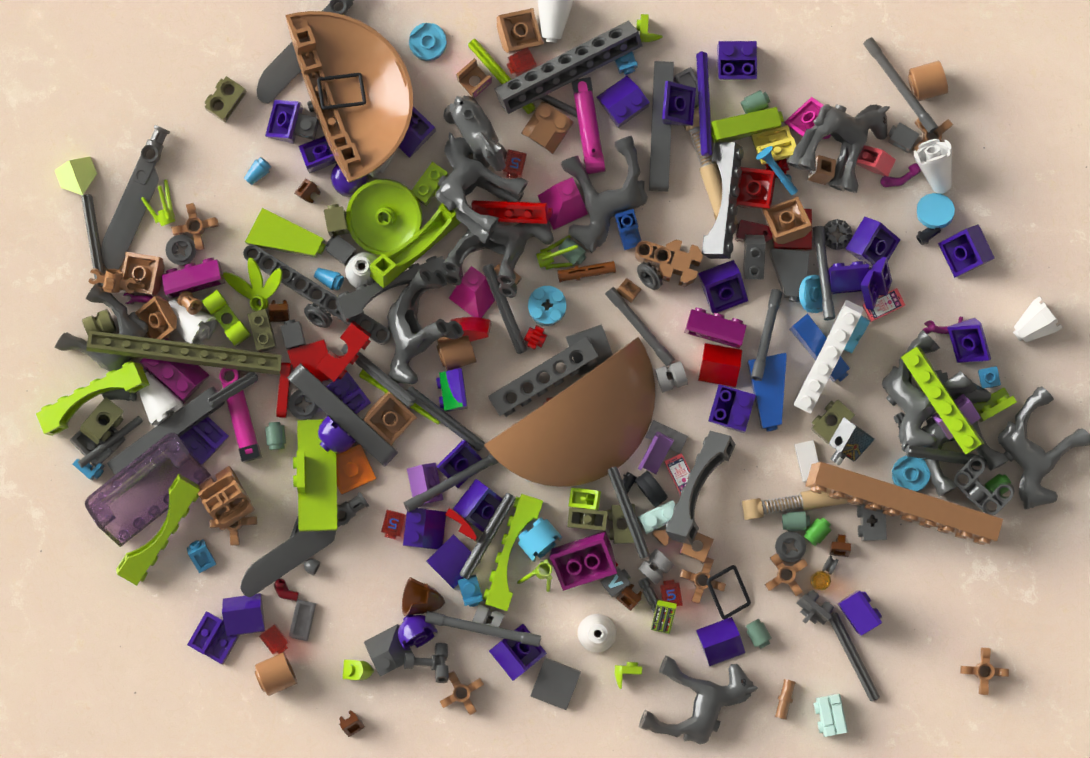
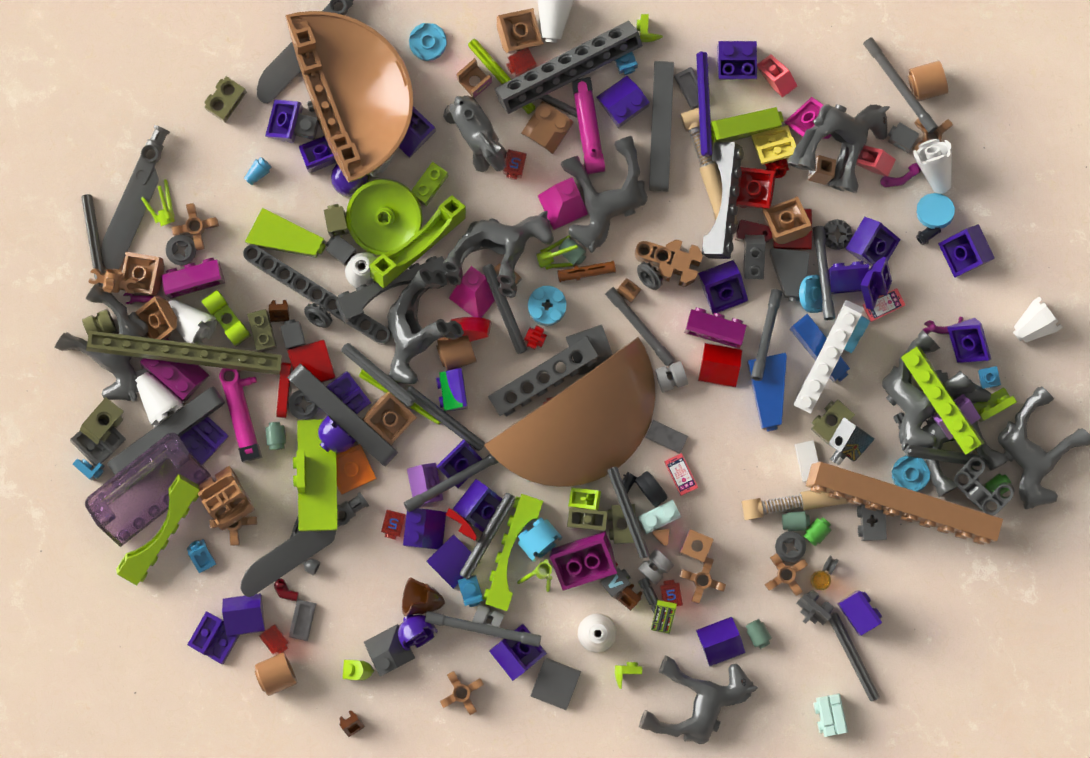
(56, 417): lime arch -> none
(76, 174): yellowish green slope -> none
(110, 441): dark grey bar -> none
(189, 302): medium nougat bush -> none
(232, 389): dark grey axle -> none
(257, 290): lime plant -> none
(306, 189): reddish brown tile -> none
(329, 278): dark azure cone -> none
(334, 365): red arch -> none
(339, 77): black piece -> none
(436, 662): dark grey bar -> none
(464, 179): dark grey animal -> none
(514, 211): red fence -> none
(628, 229): blue slope -> none
(656, 453): medium lavender panel -> none
(678, 104): dark purple slope -> none
(715, 450): dark grey arch -> none
(715, 597): black piece -> none
(731, 408): dark purple slope -> none
(755, 102): sand green brick -> none
(777, 75): none -> coral slope
(785, 699): medium nougat pin -> none
(786, 179): dark azure piece -> none
(840, 547): reddish brown tile -> none
(985, 661): medium nougat pin -> none

